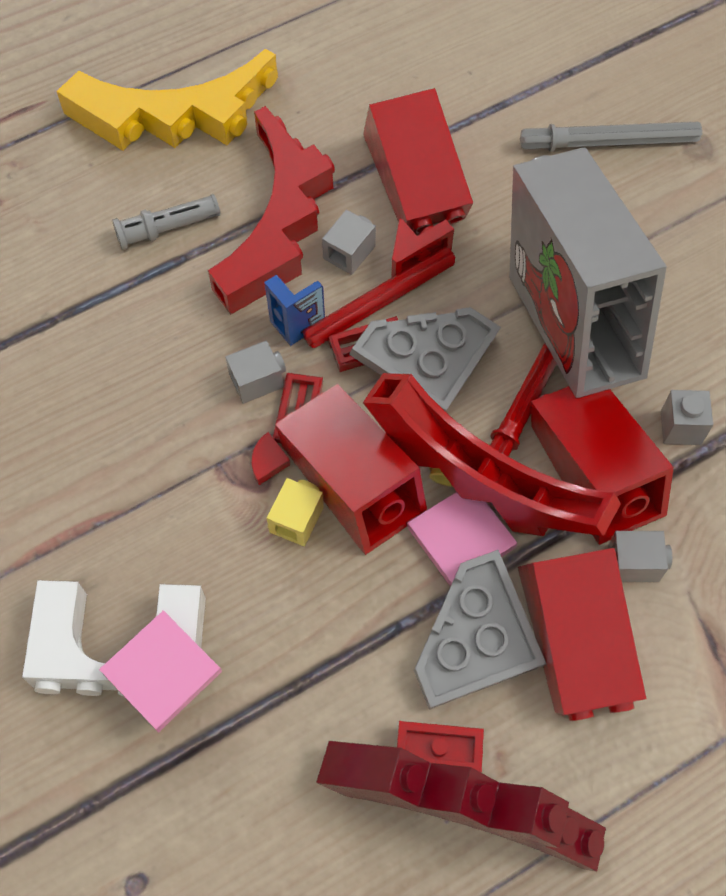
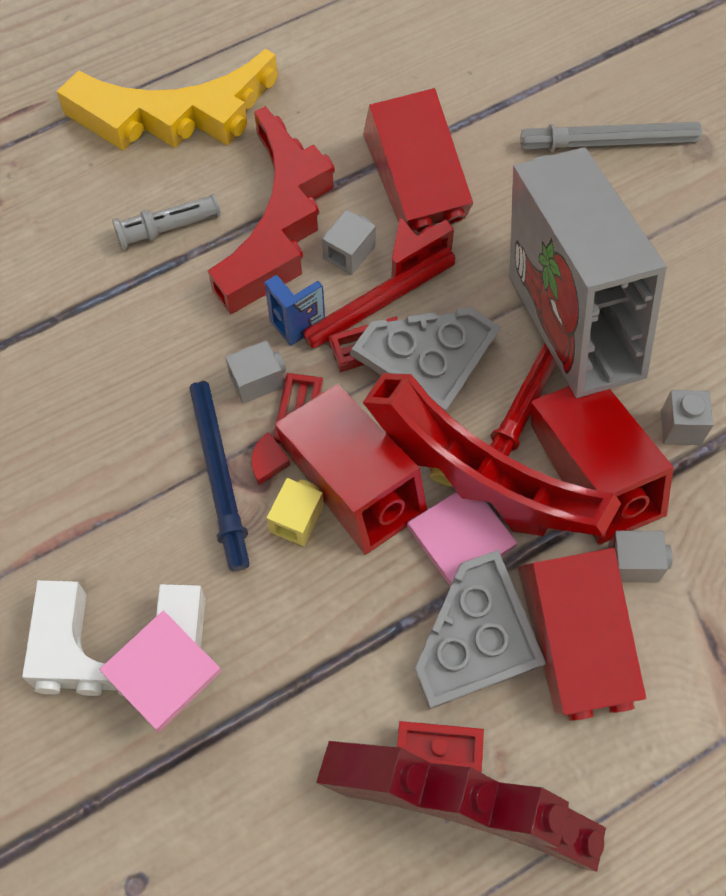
(229, 522): none -> dark blue axle

